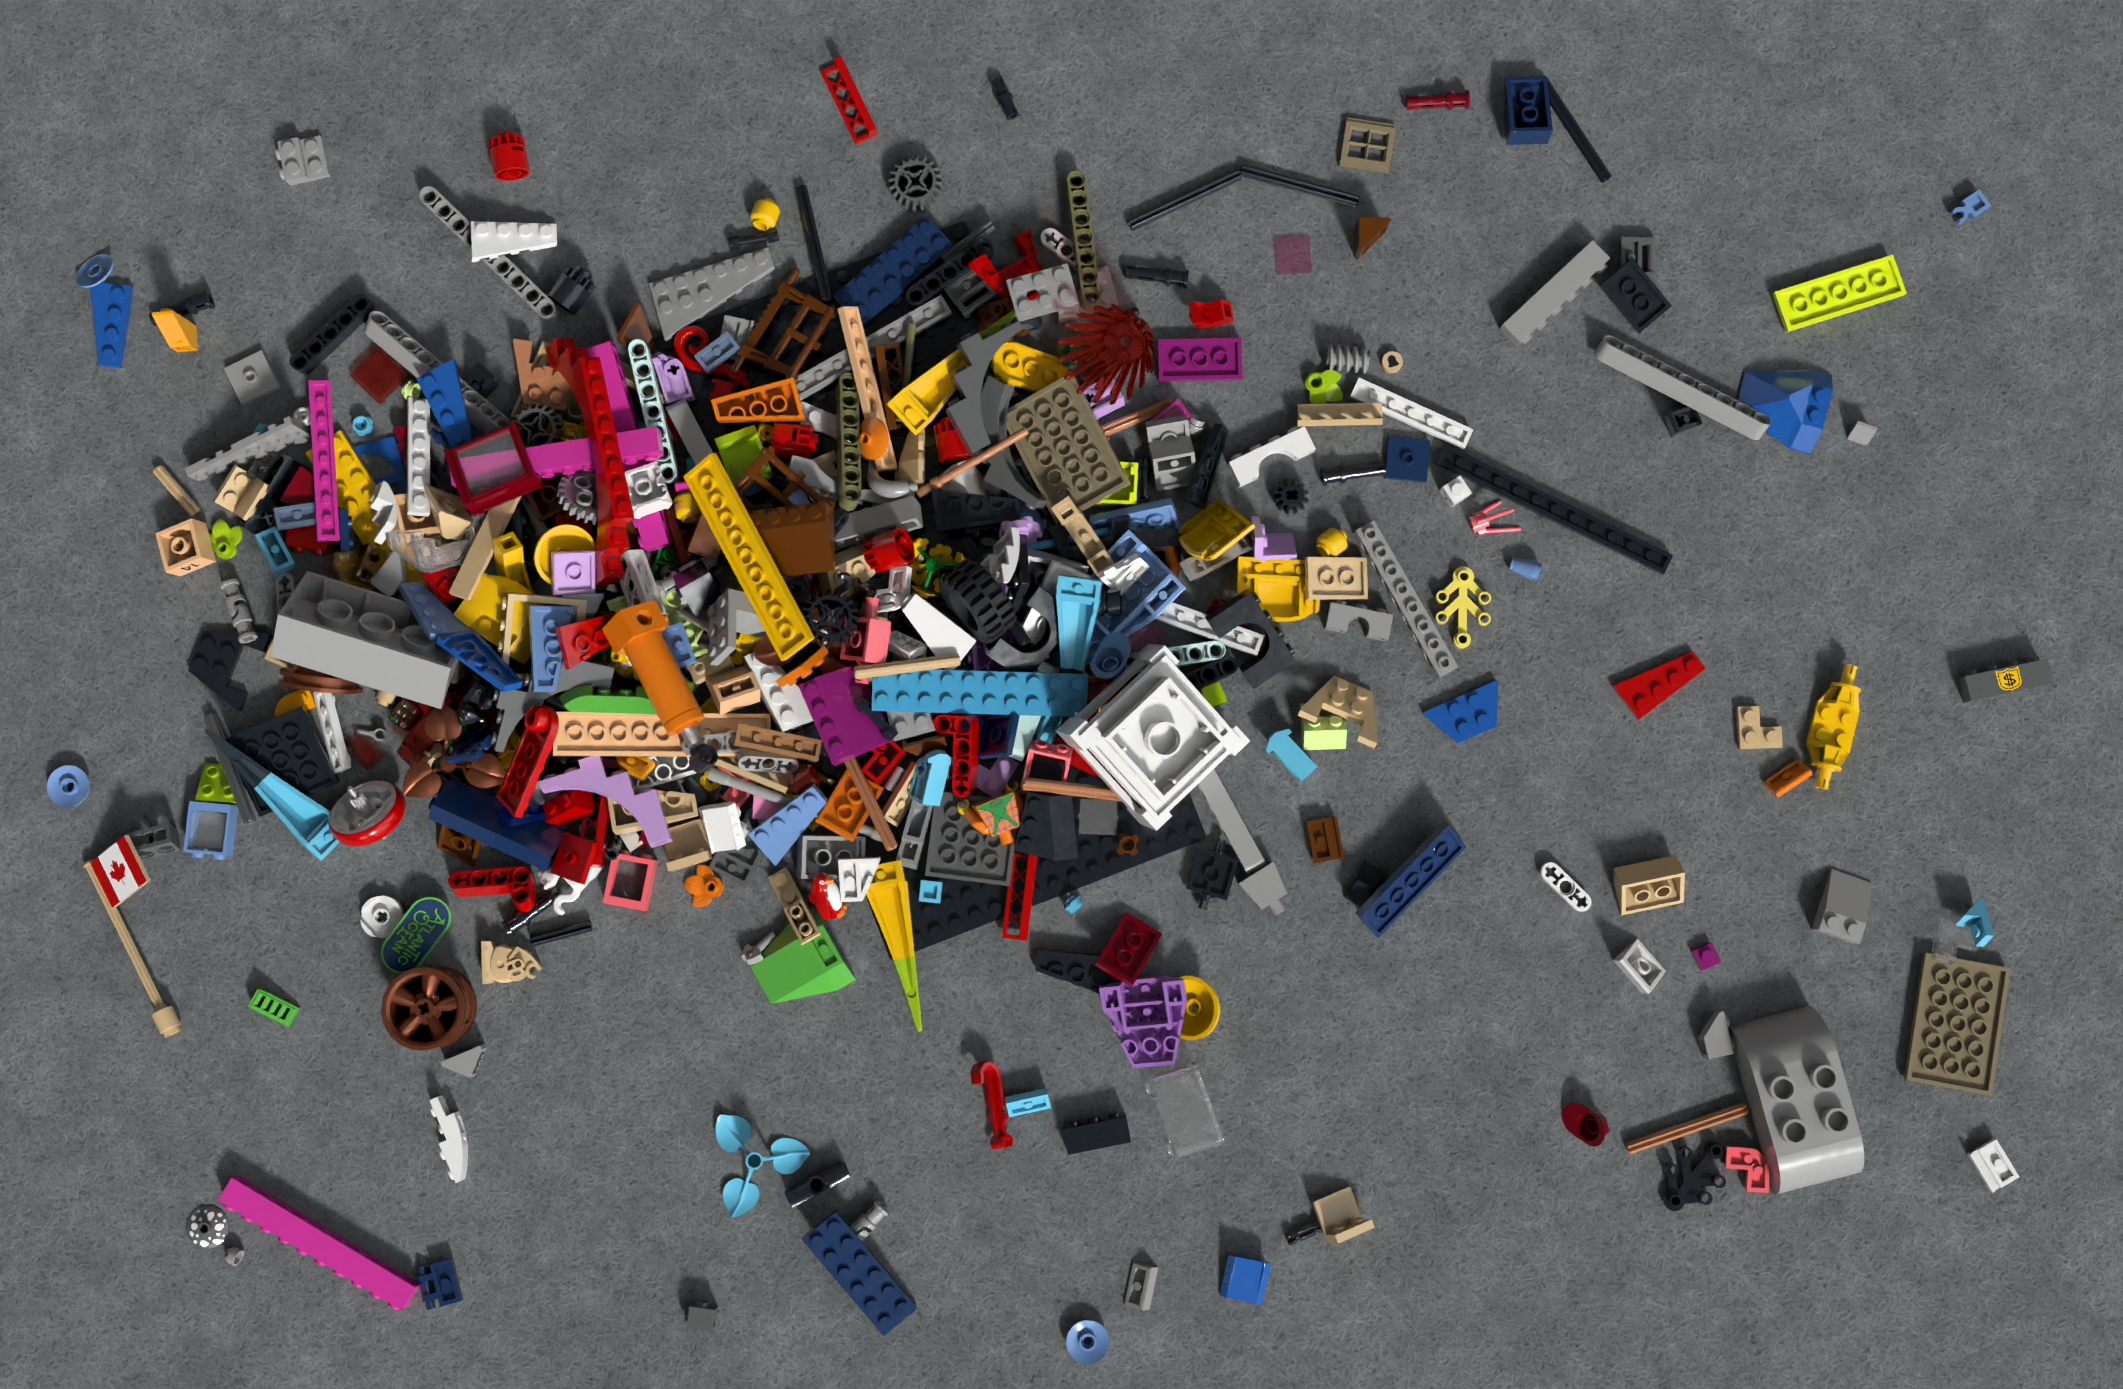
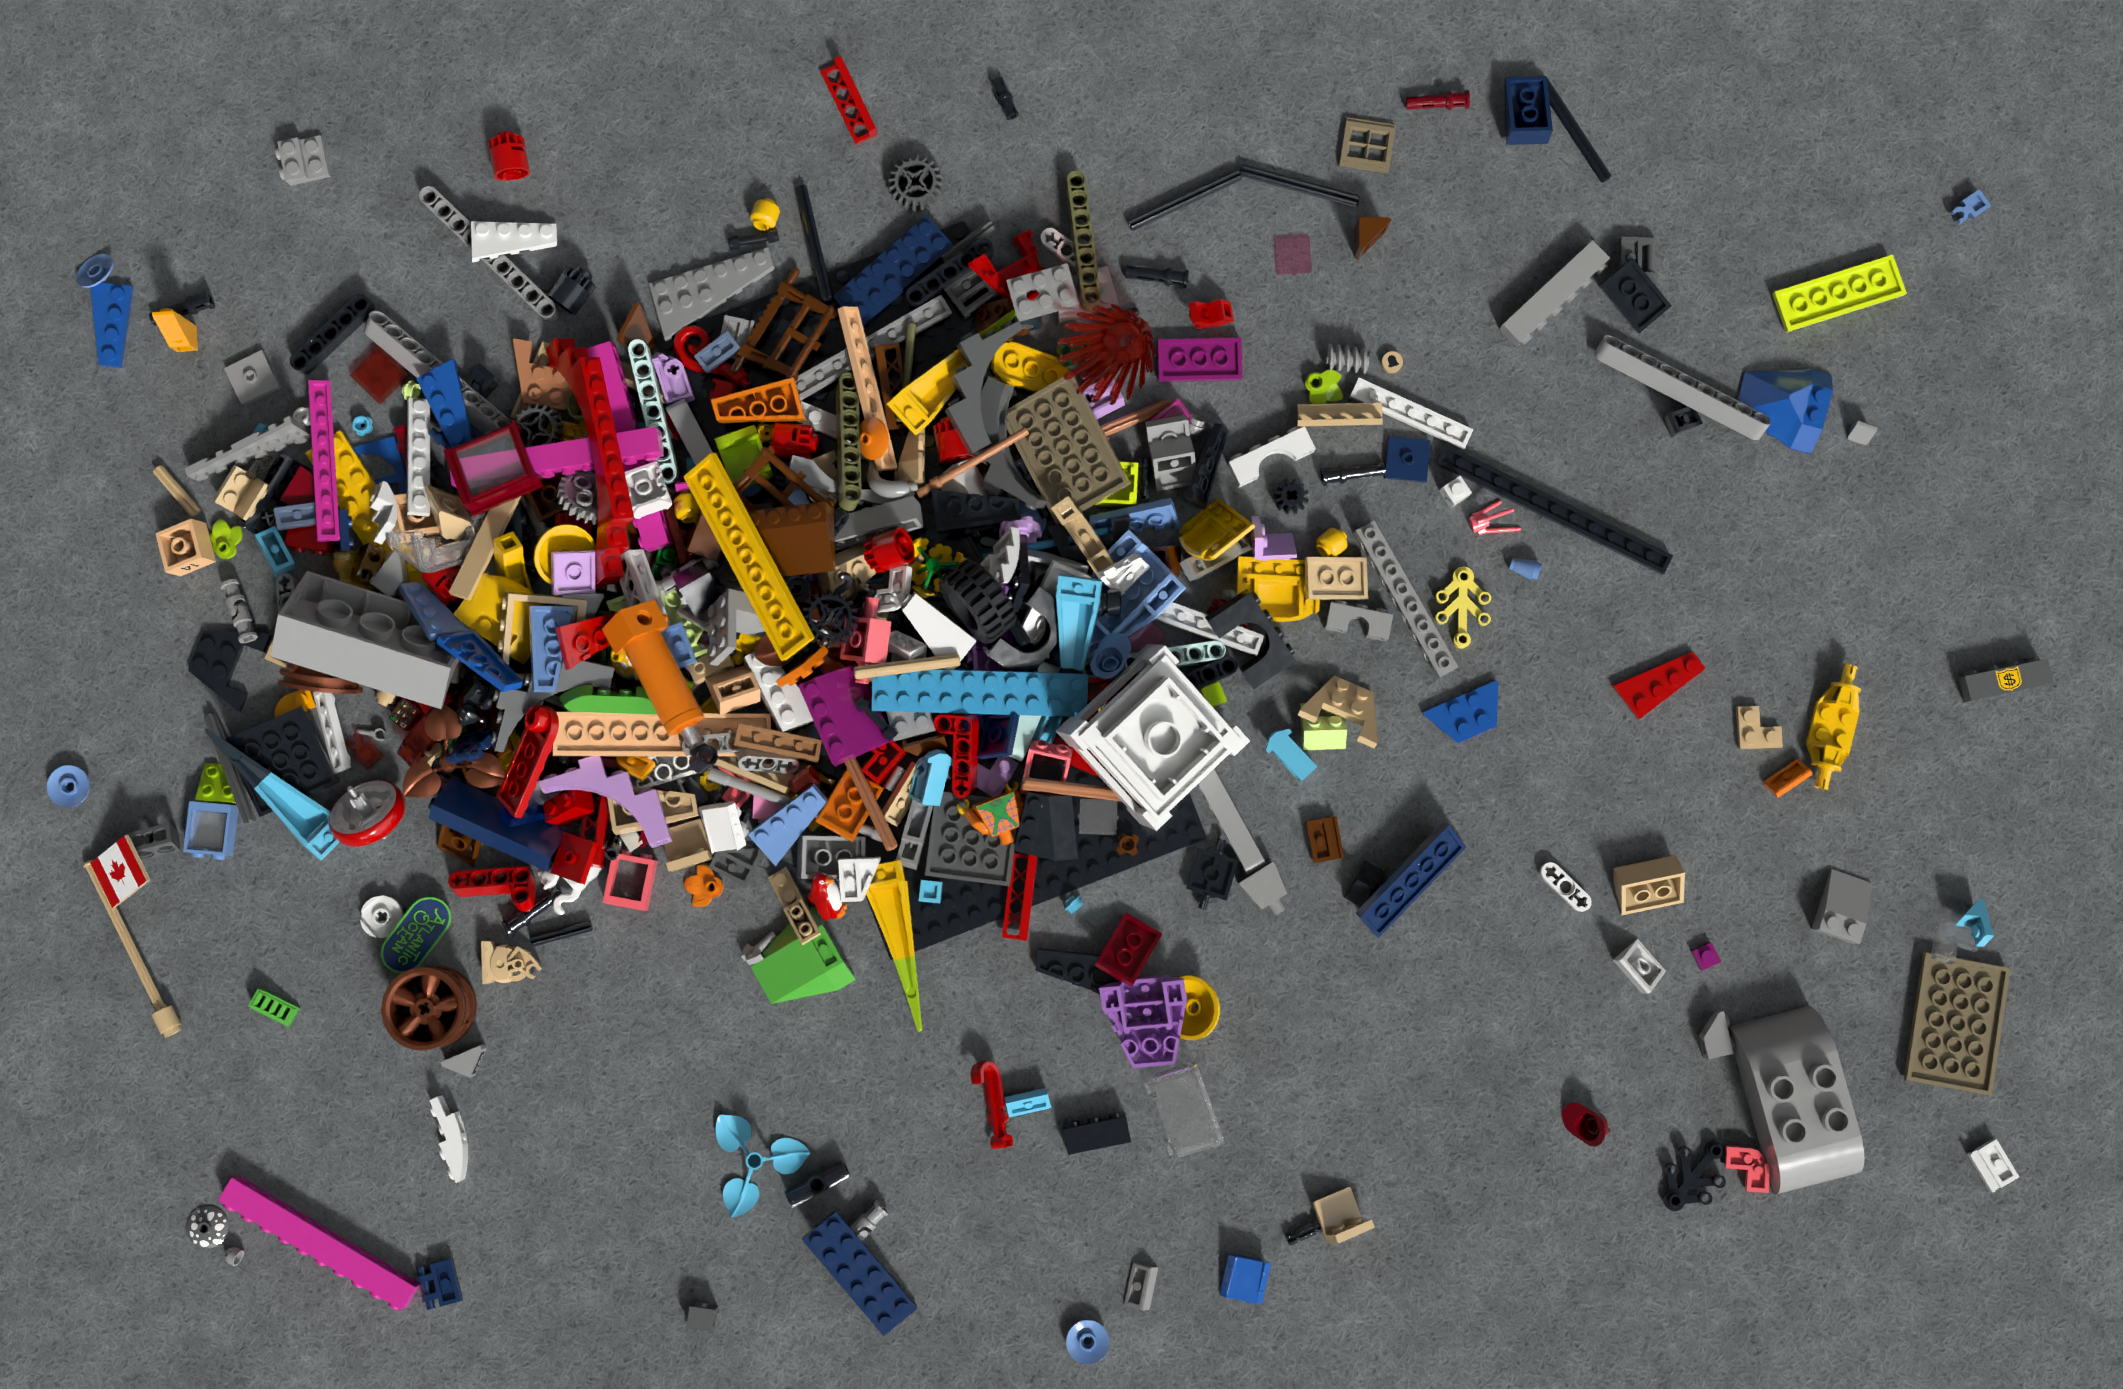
(1687, 1128): nougat axle -> none

